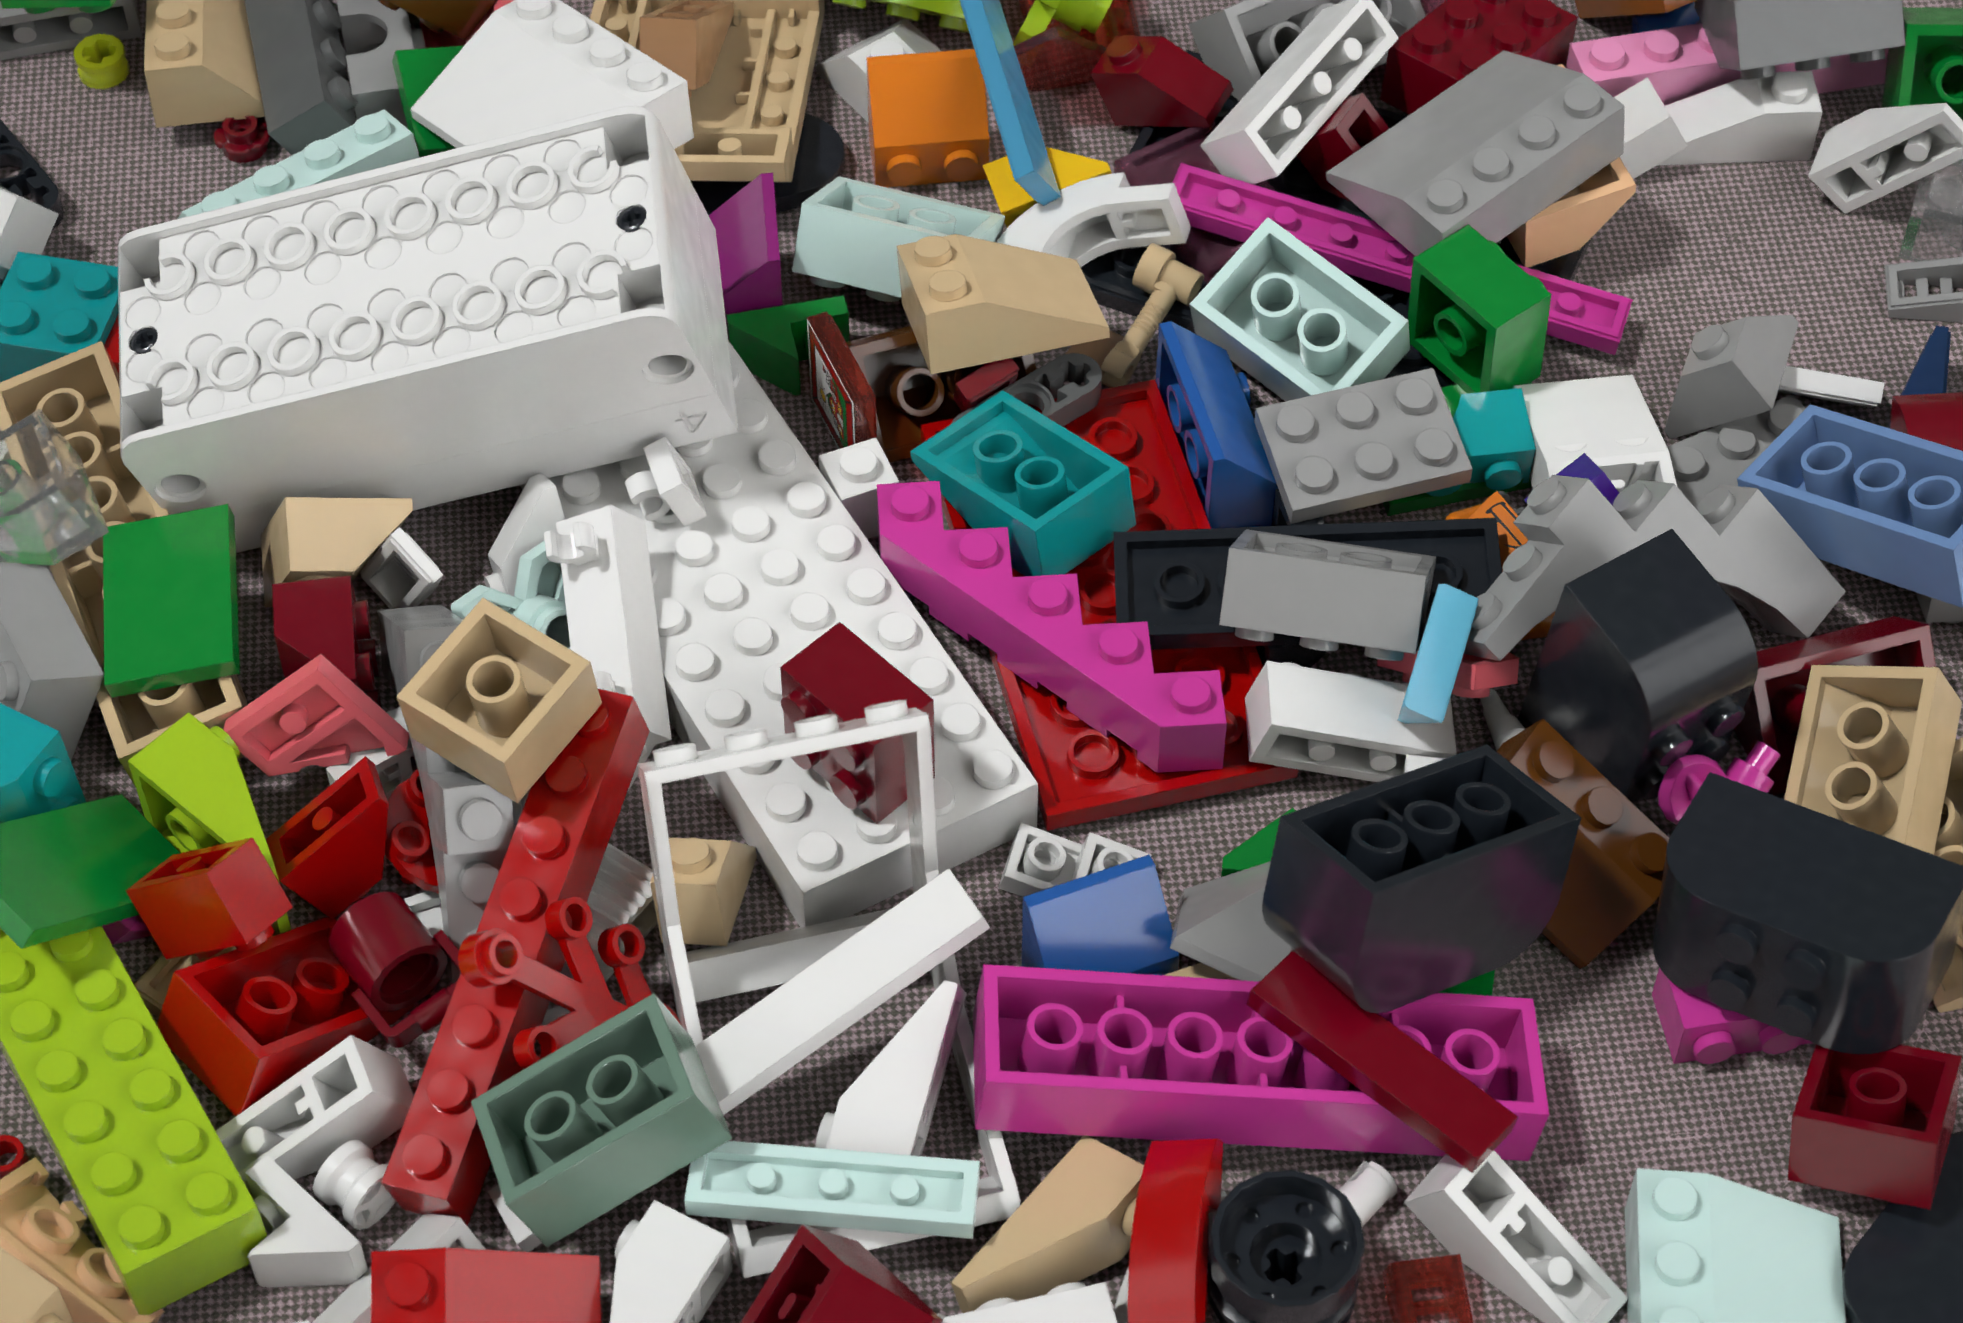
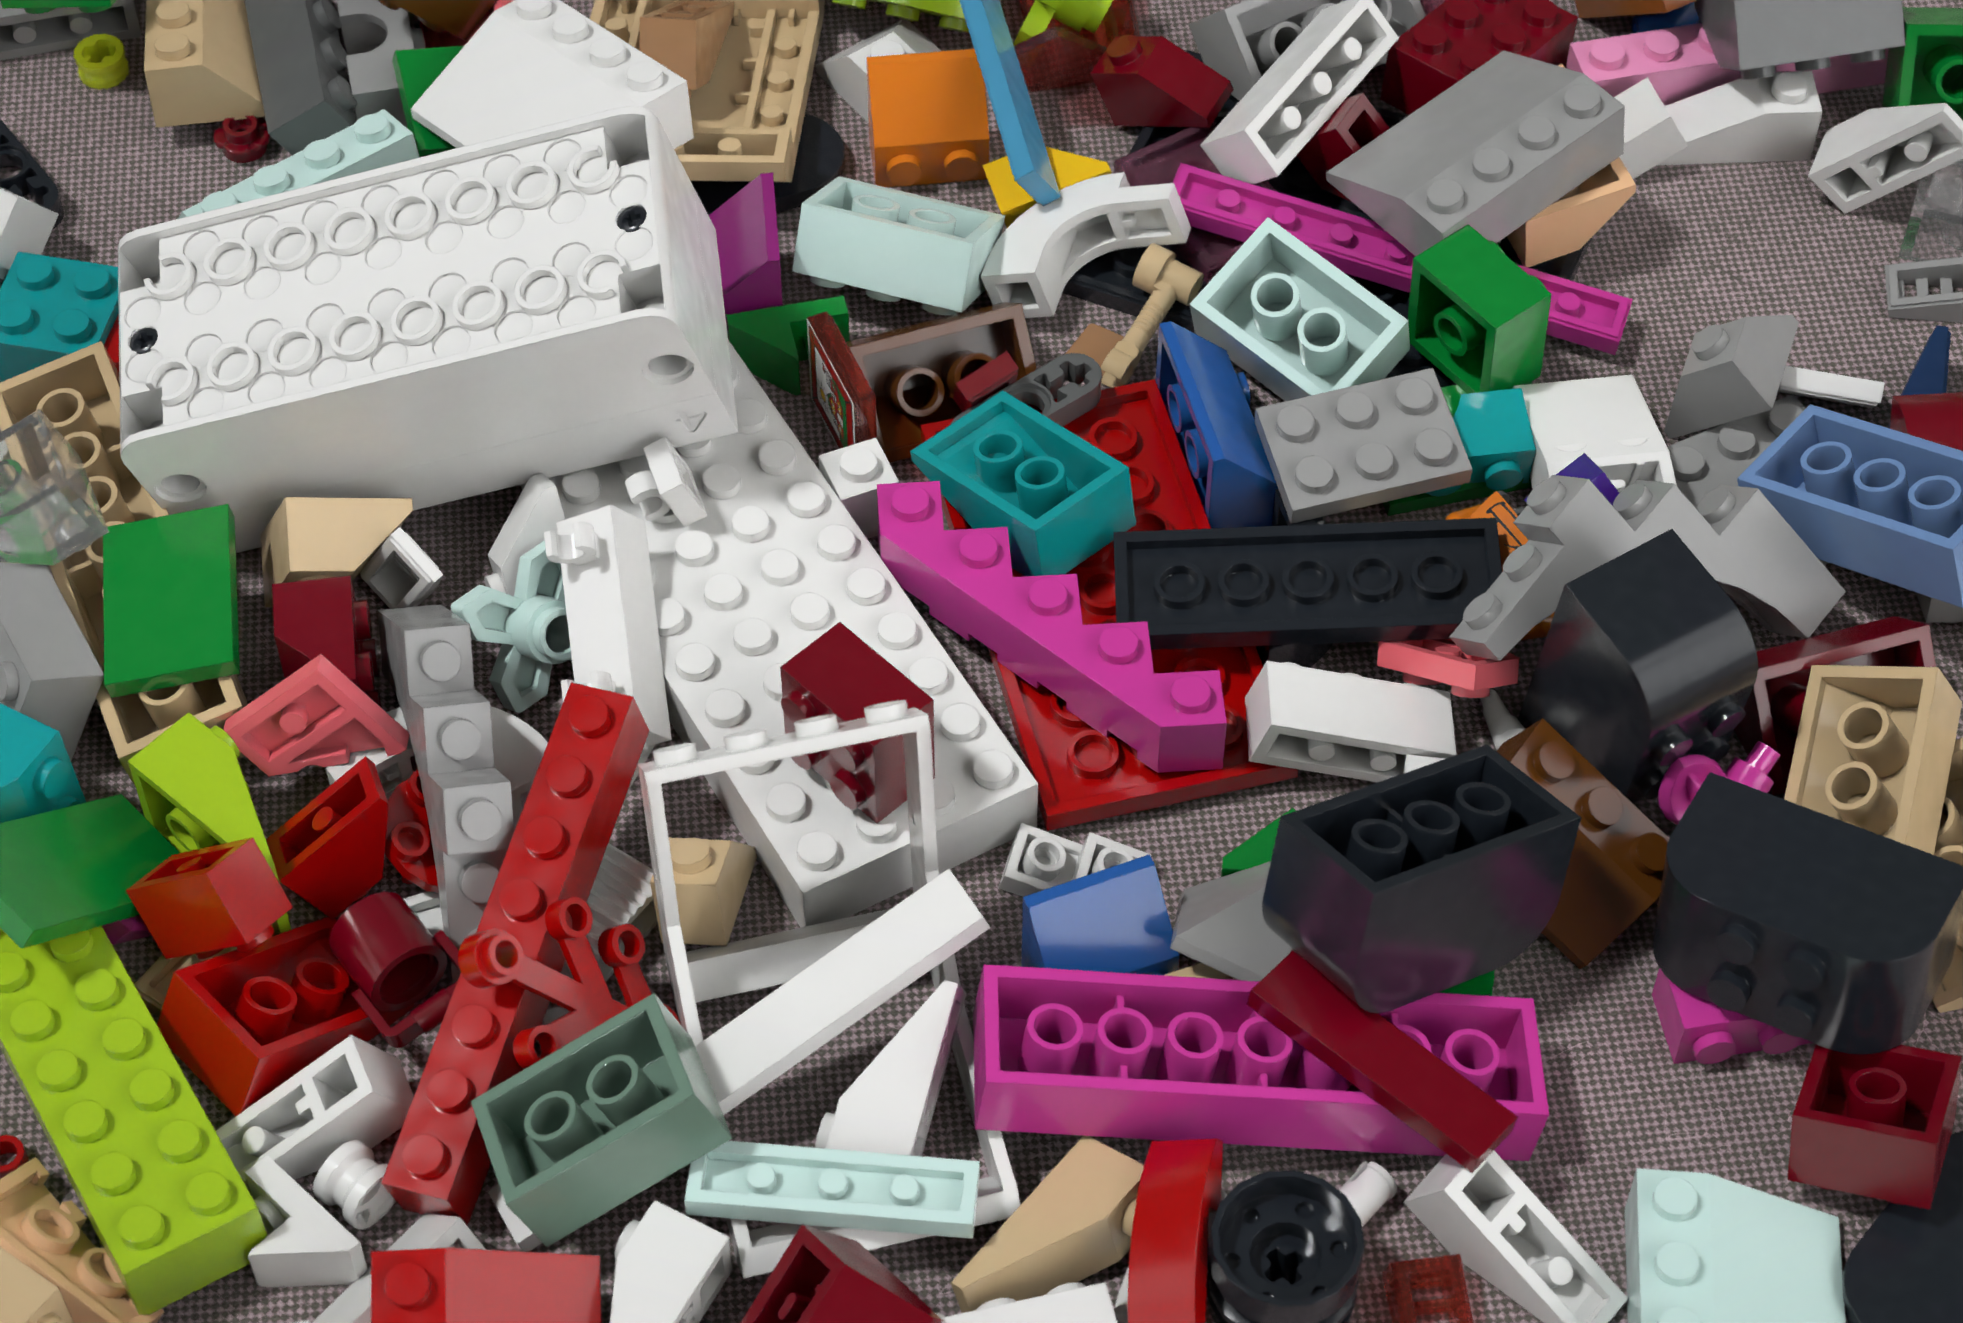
(500, 699): tan brick -> none
(992, 301): tan slope -> none
(1327, 593): light grey slope -> none
(1439, 656): medium azure slope -> none

